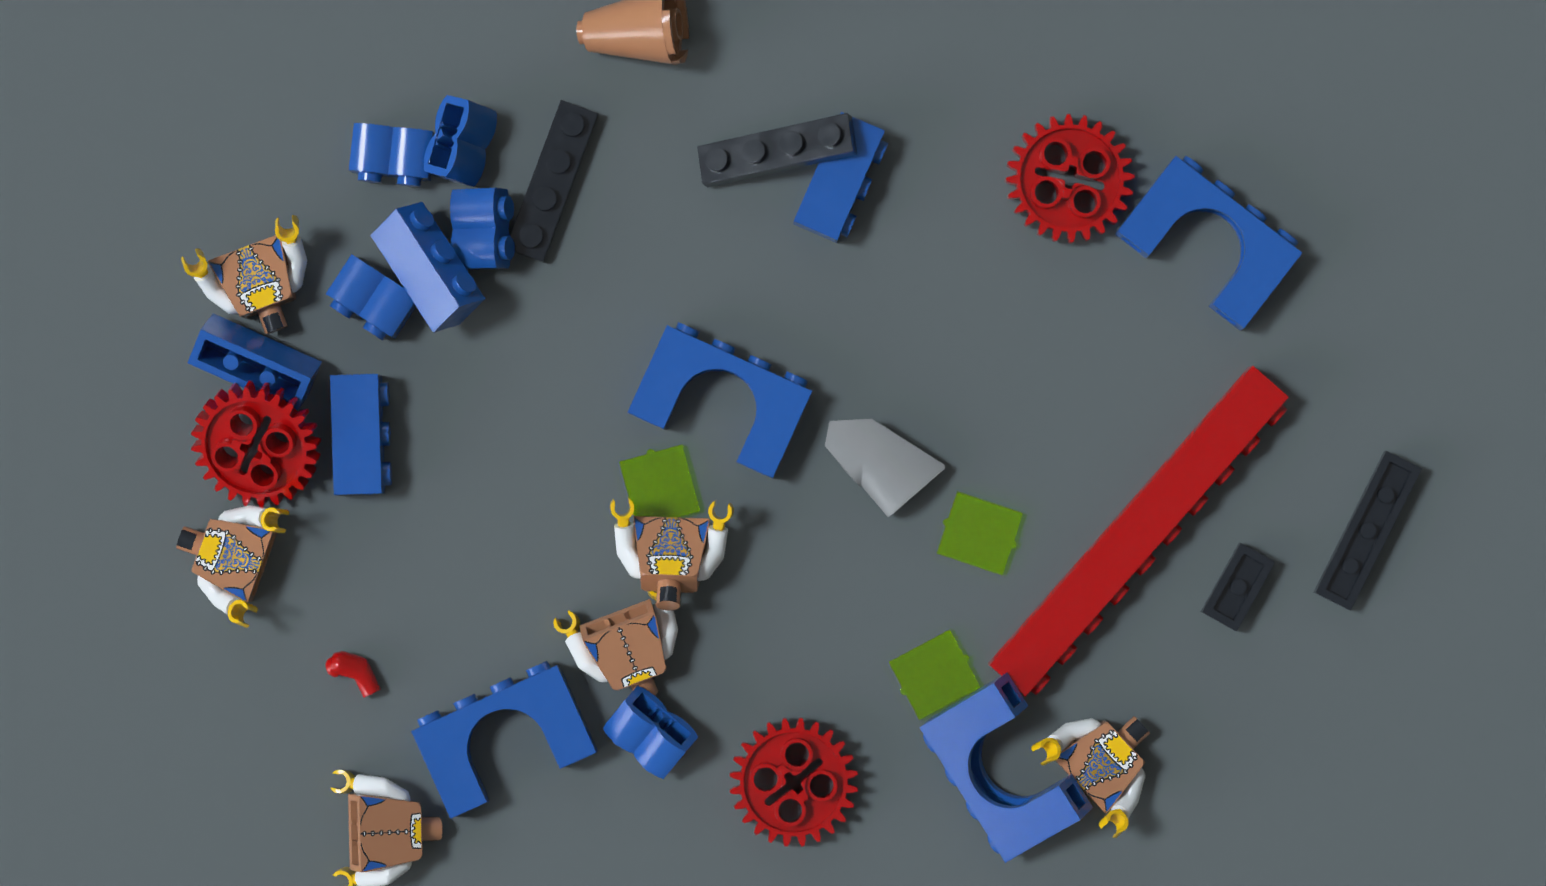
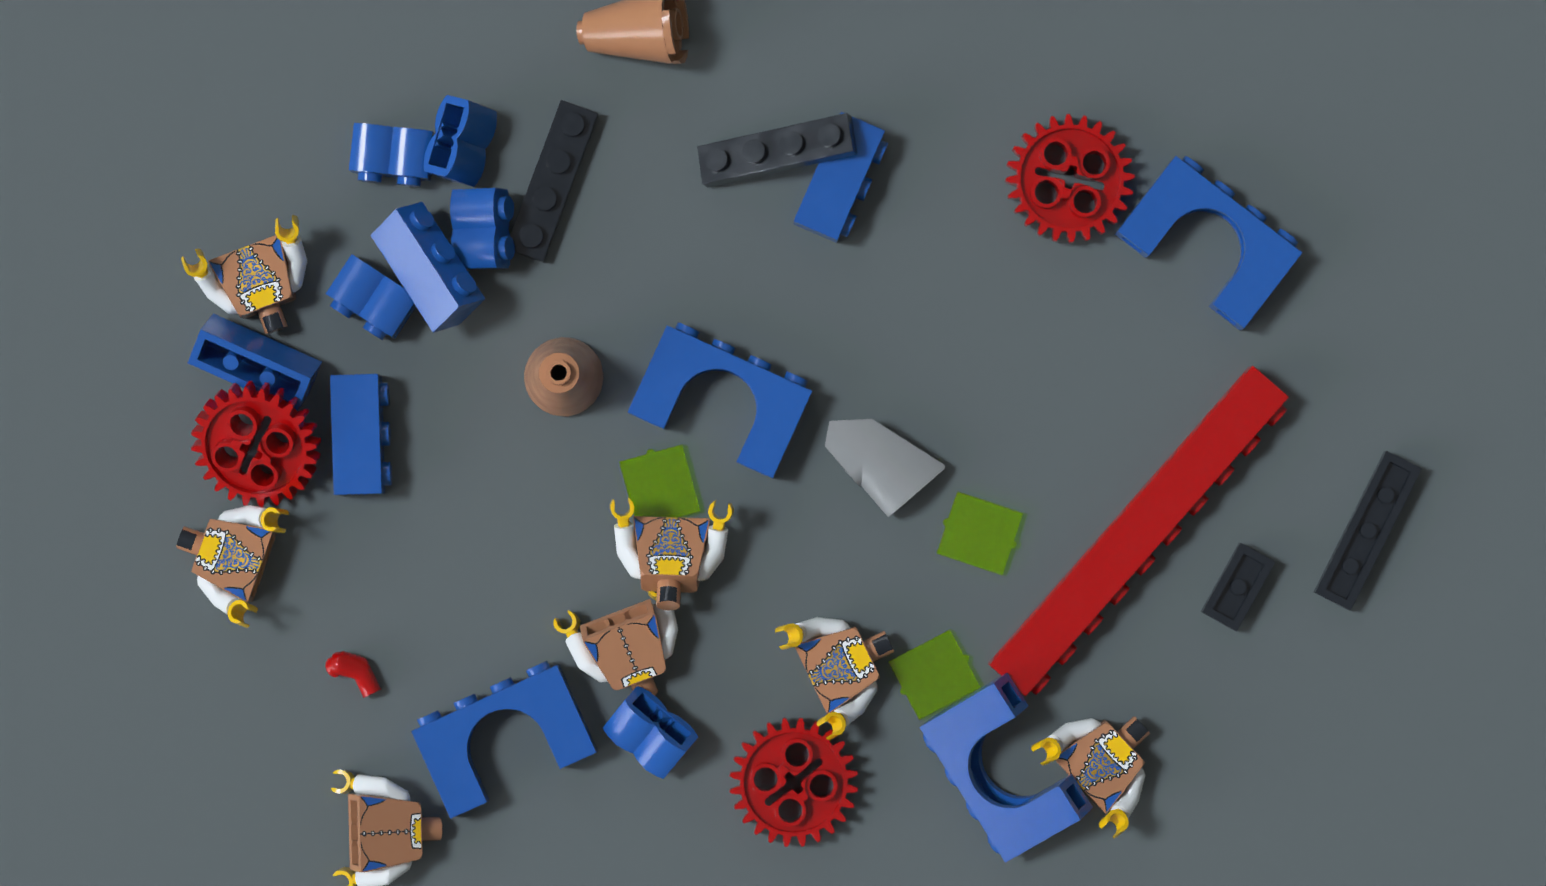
(576, 390): none -> nougat cone
(838, 666): none -> torso

